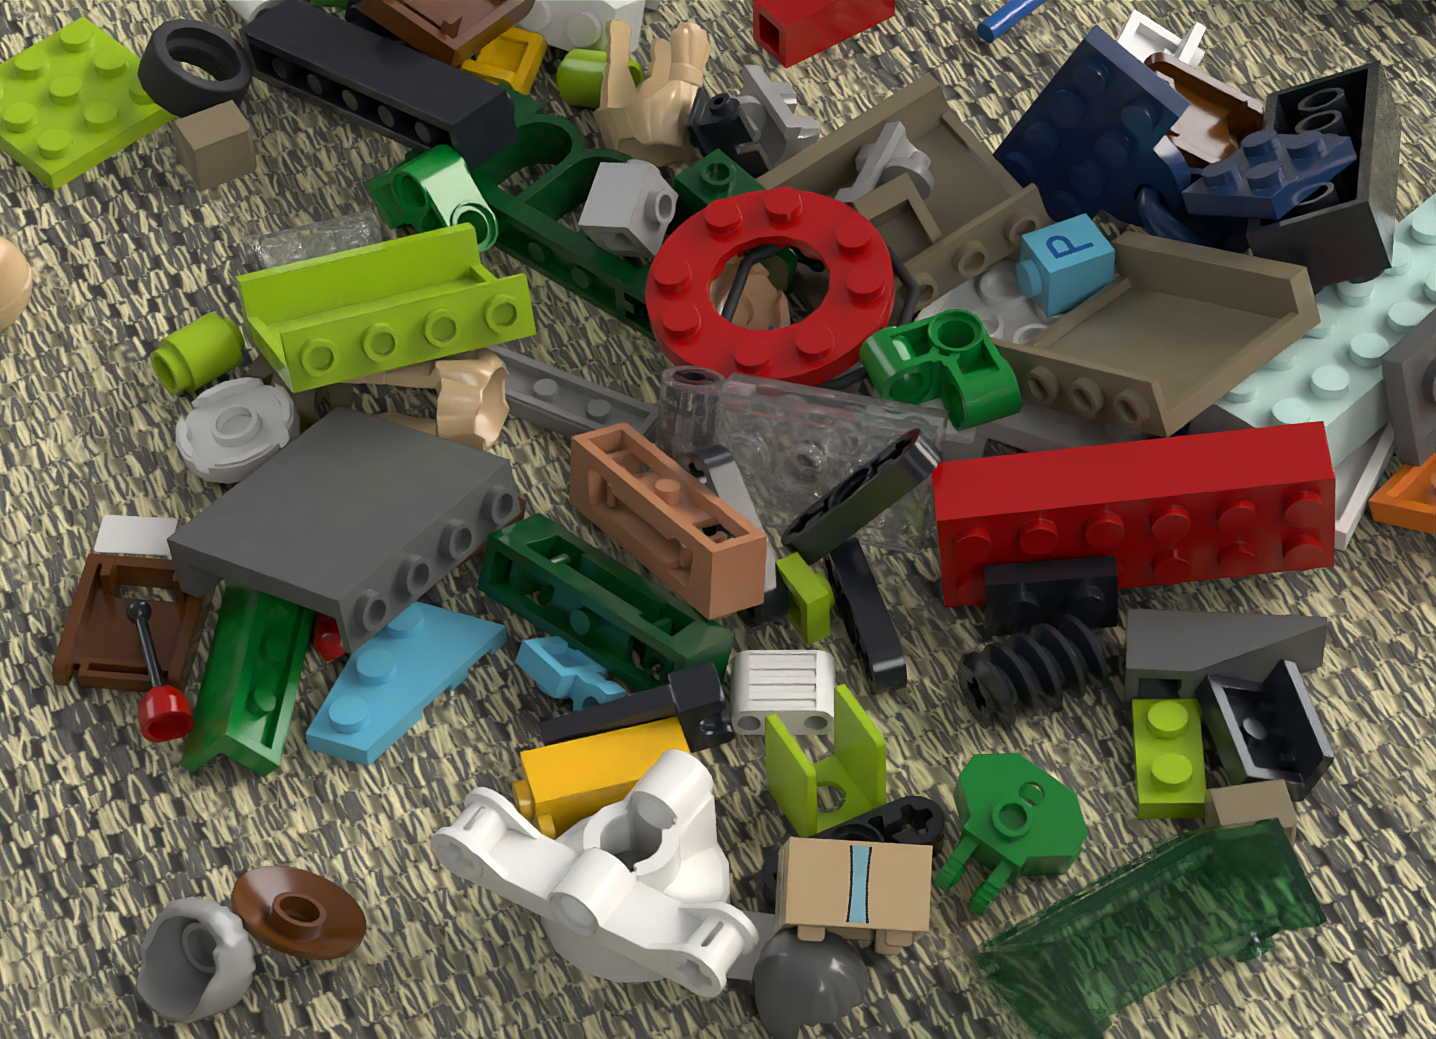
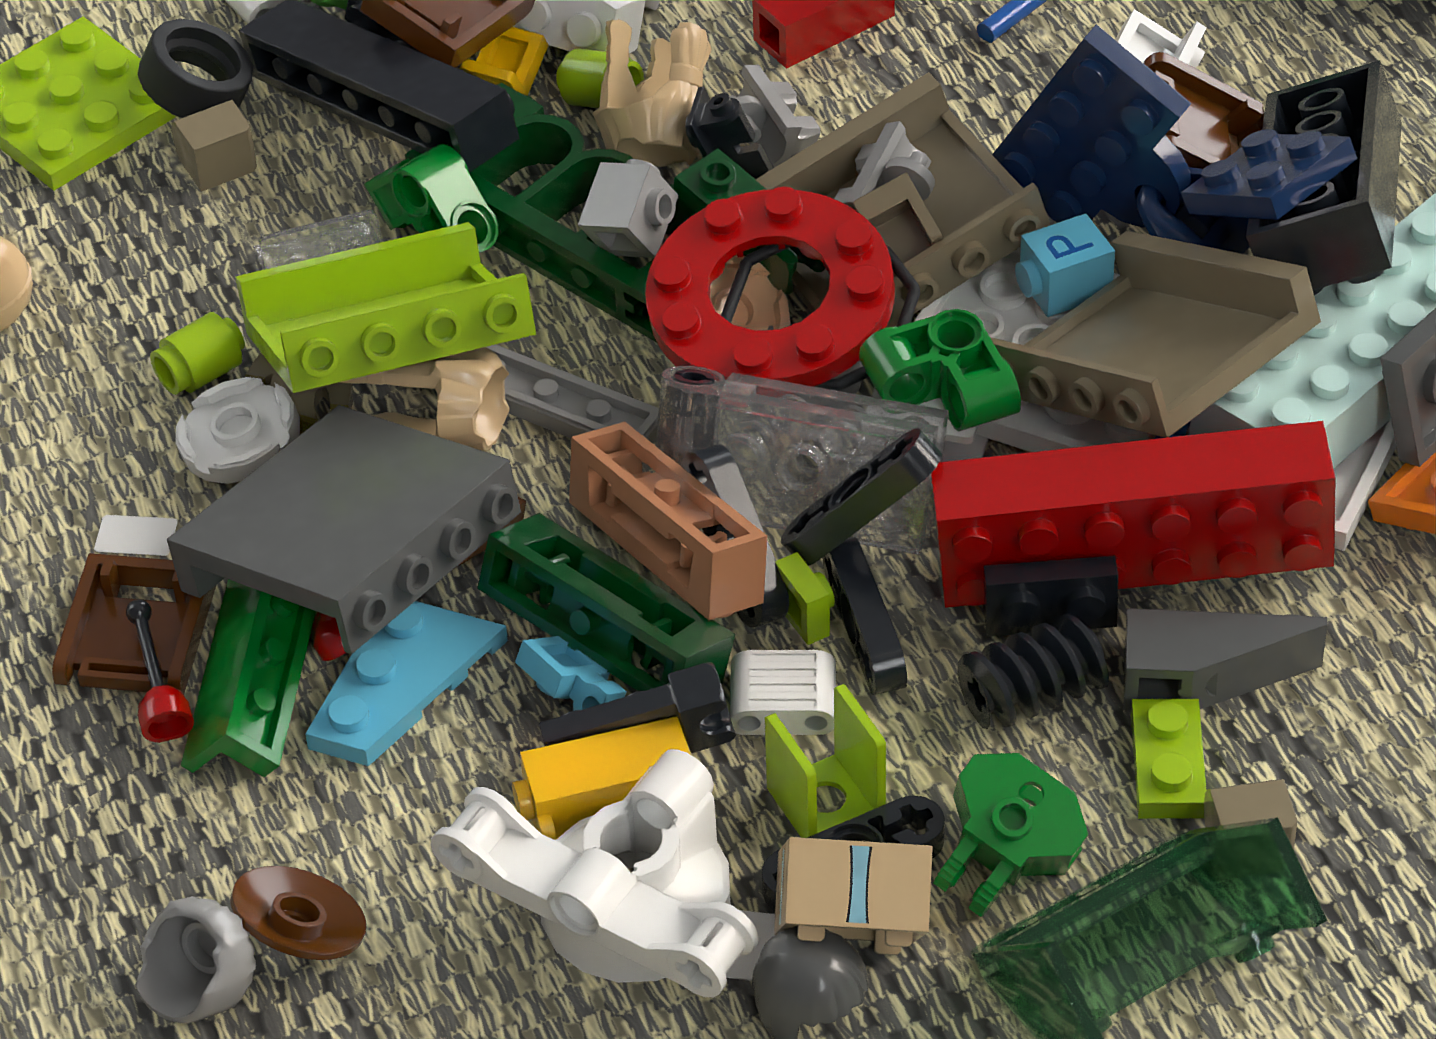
(1266, 729): black bracket -> none

